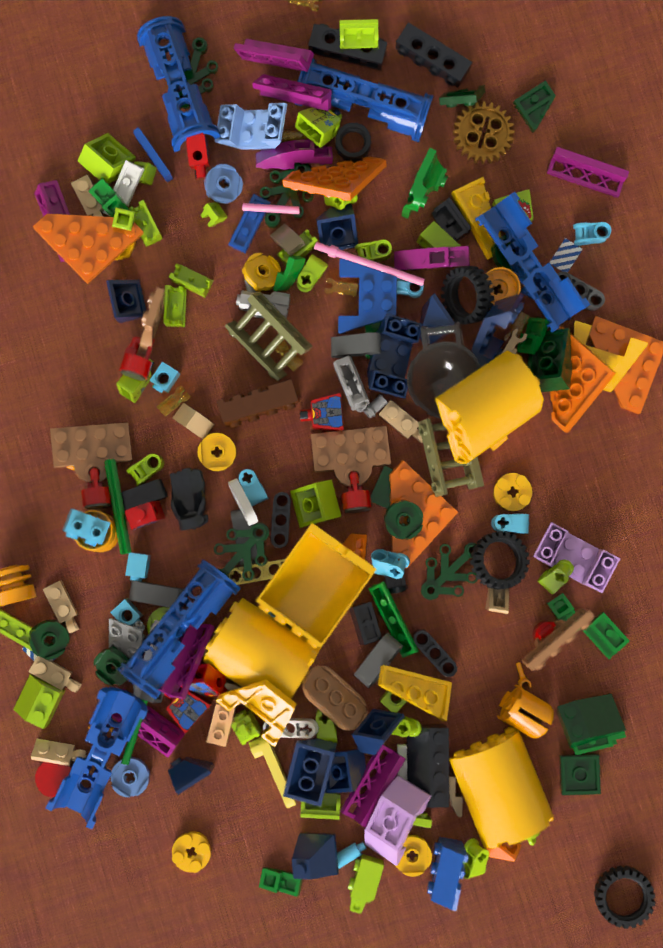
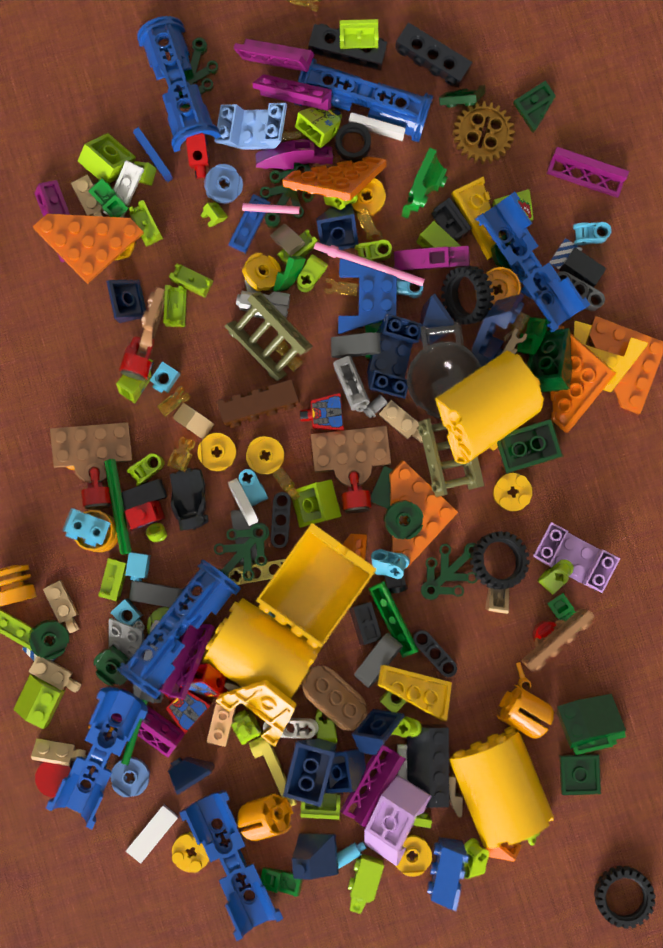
(113, 579): none -> lime hinge
(124, 219): lime slope -> none
(152, 833): none -> white tile
(156, 532): none -> lime tile
(181, 457): none -> clear yellow plate
(243, 912): none -> blue piece
(255, 451): none -> yellow plate
(263, 817): none -> light orange cylinder
(286, 483): none -> clear yellow bar
(368, 224): none -> clear yellow bar
(377, 201): none -> yellow plate
(378, 127): none -> white tile
(513, 523): medium azure piece -> none
(530, 446): none -> dark green slope
(583, 267): none -> black hinge
(606, 635): green plate -> none

